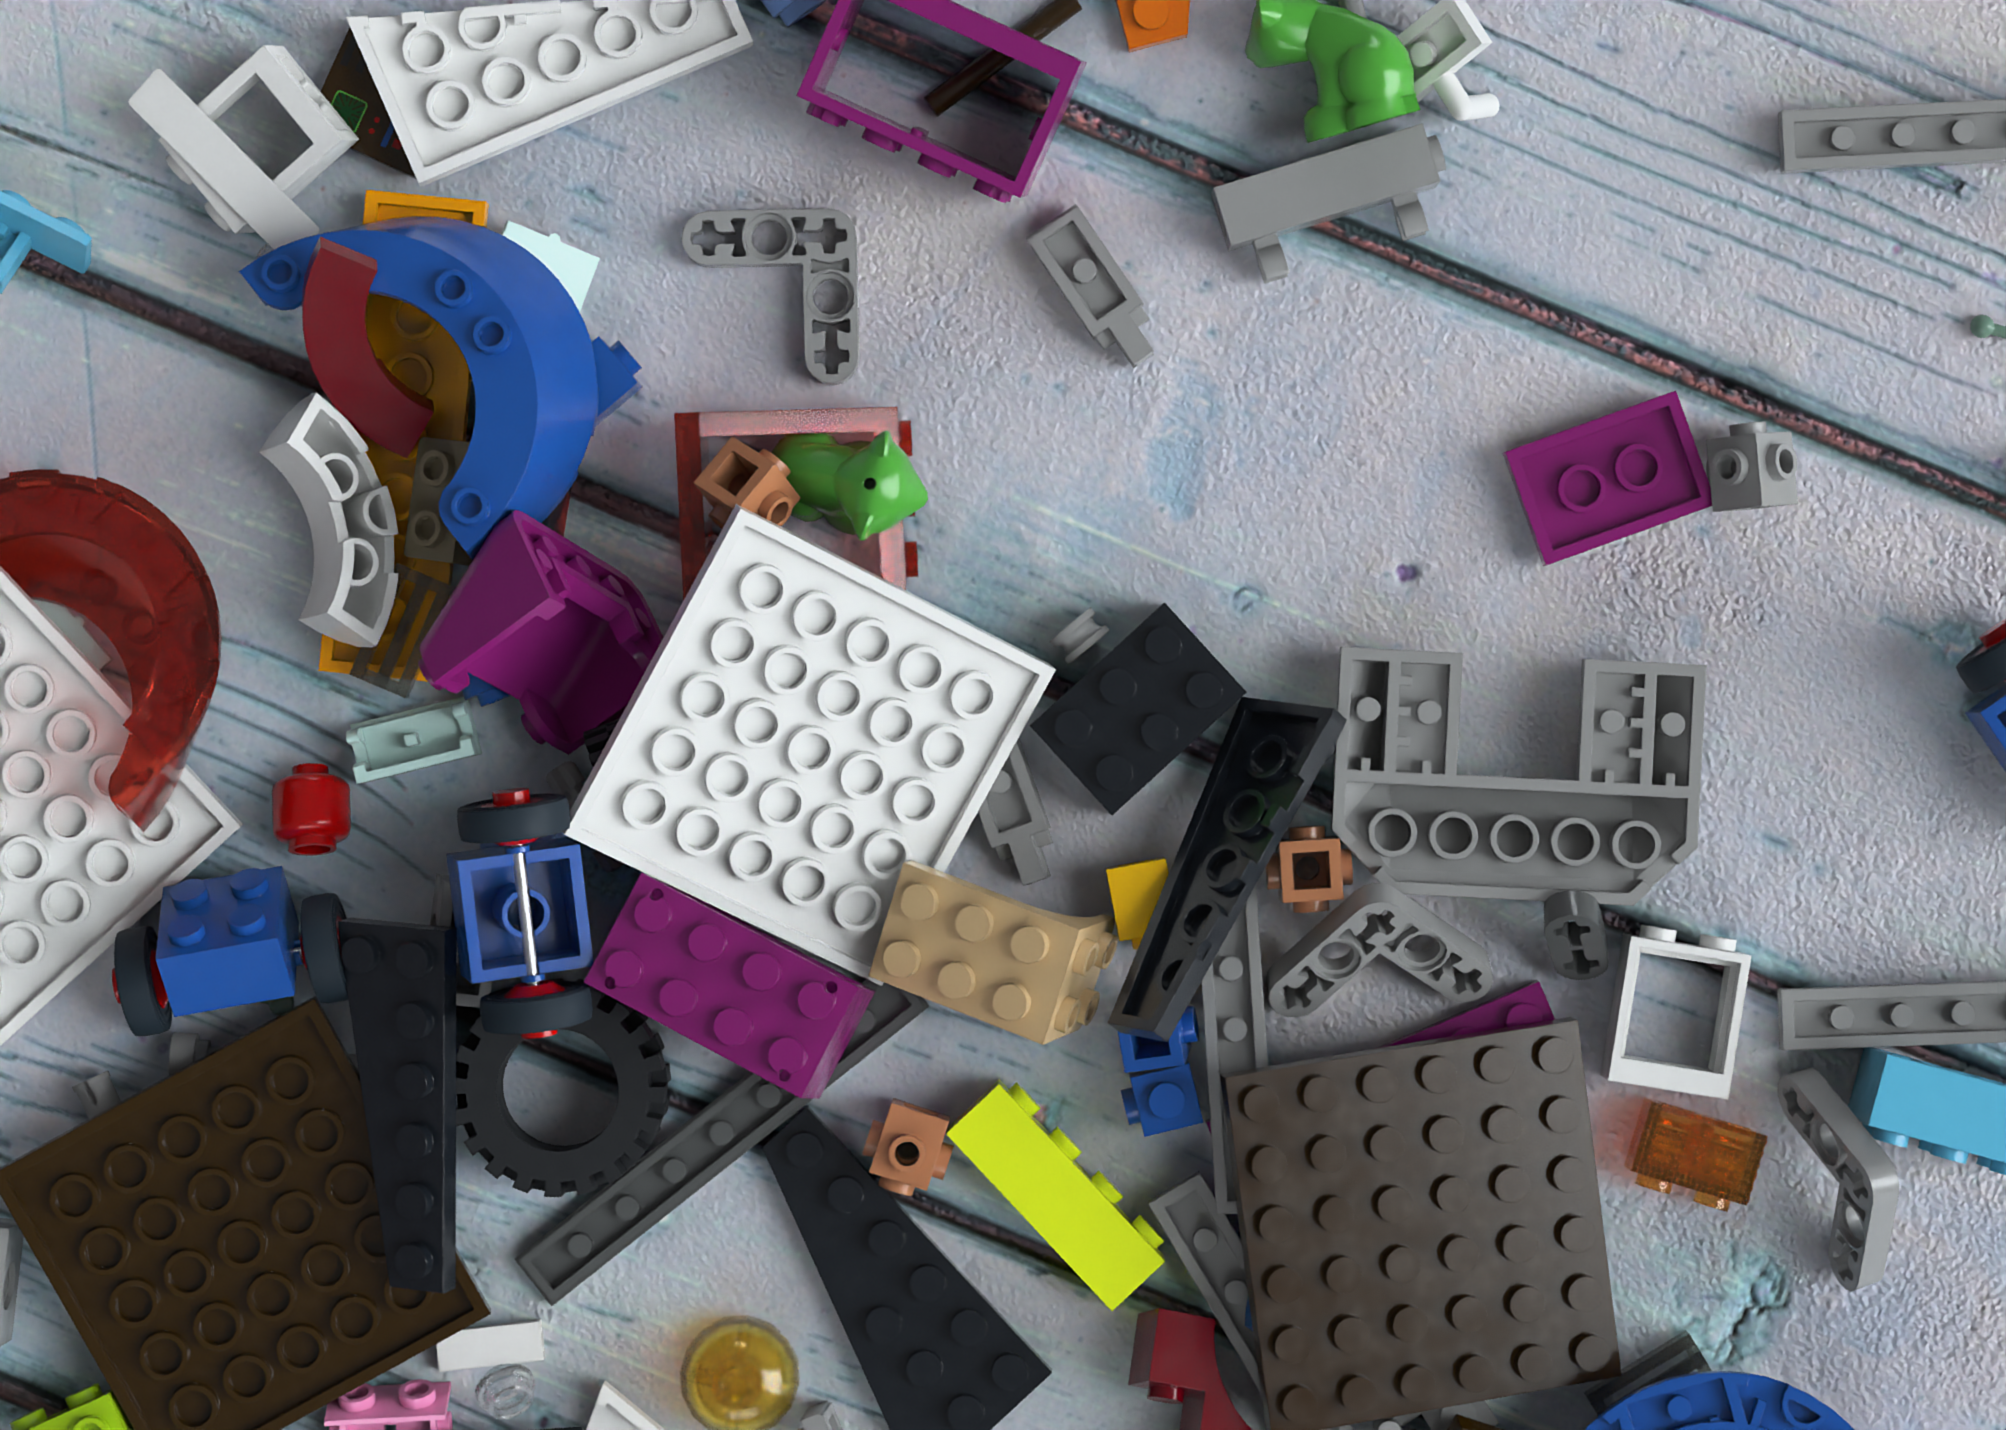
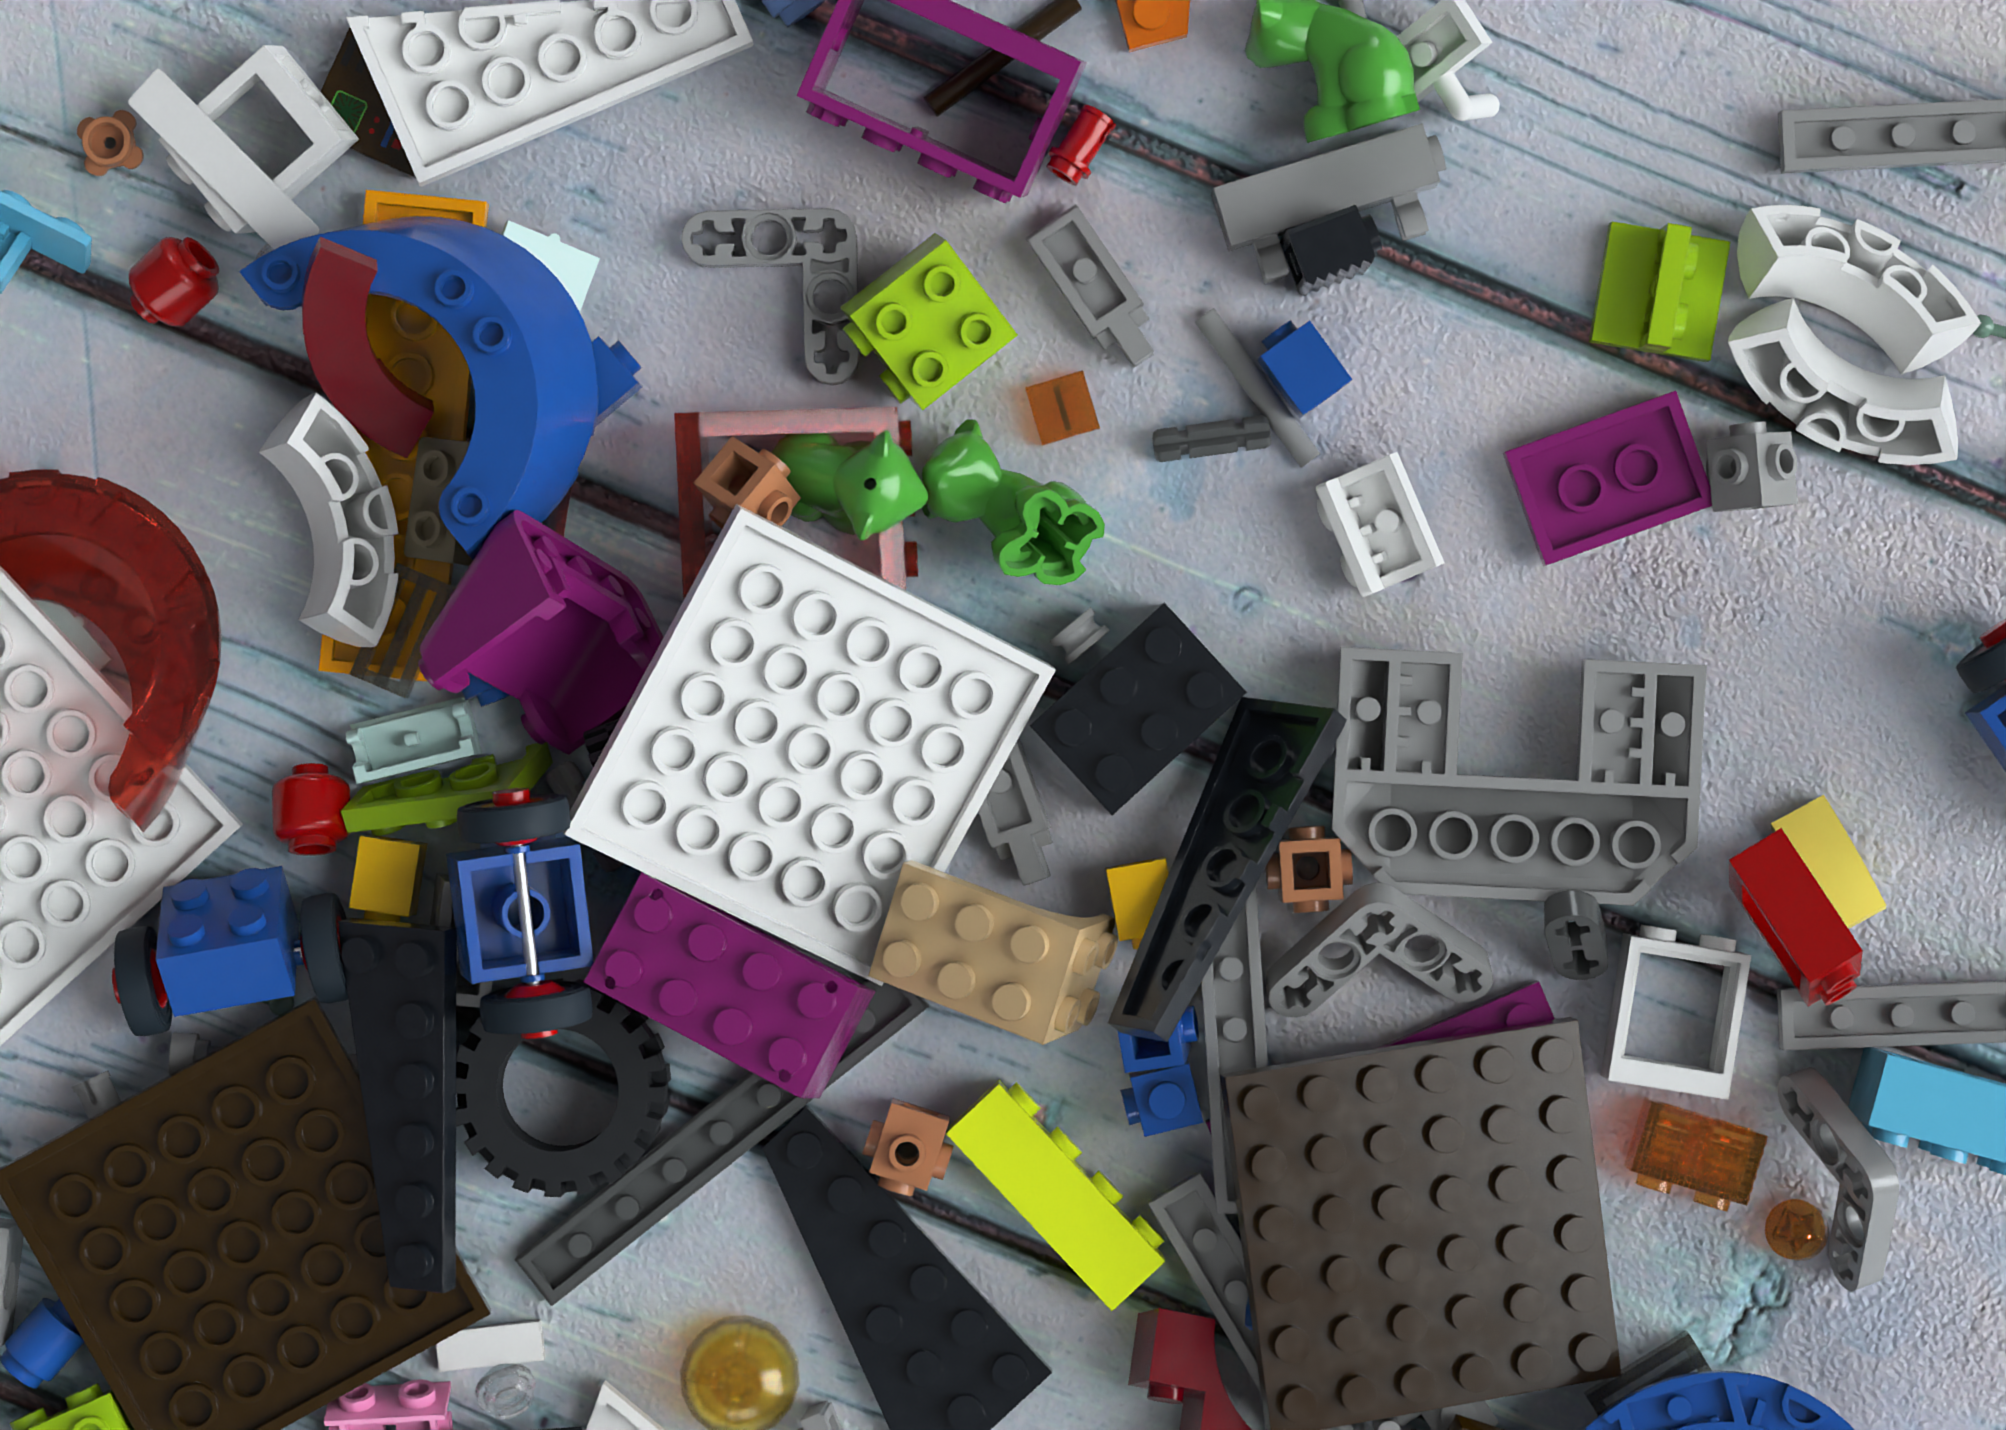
(41, 1344): none -> blue brick
(95, 133): none -> nougat plate
(173, 281): none -> red head
(387, 877): none -> yellow brick
(434, 799): none -> lime wing
(926, 323): none -> lime brick
(1034, 524): none -> bright green animal
(1062, 408): none -> clear orange tile
(1080, 145): none -> red pin
(1211, 438): none -> dark grey axle
(1257, 387): none -> light grey bar
(1302, 366): none -> blue brick
(1330, 249): none -> black brick
(1378, 525): none -> white bracket
(1659, 290): none -> lime bracket
(1796, 919): none -> red window
(1796, 1230): none -> clear orange tile
(1832, 860): none -> light yellow slope
(1838, 401): none -> white brick
(1857, 275): none -> white brick

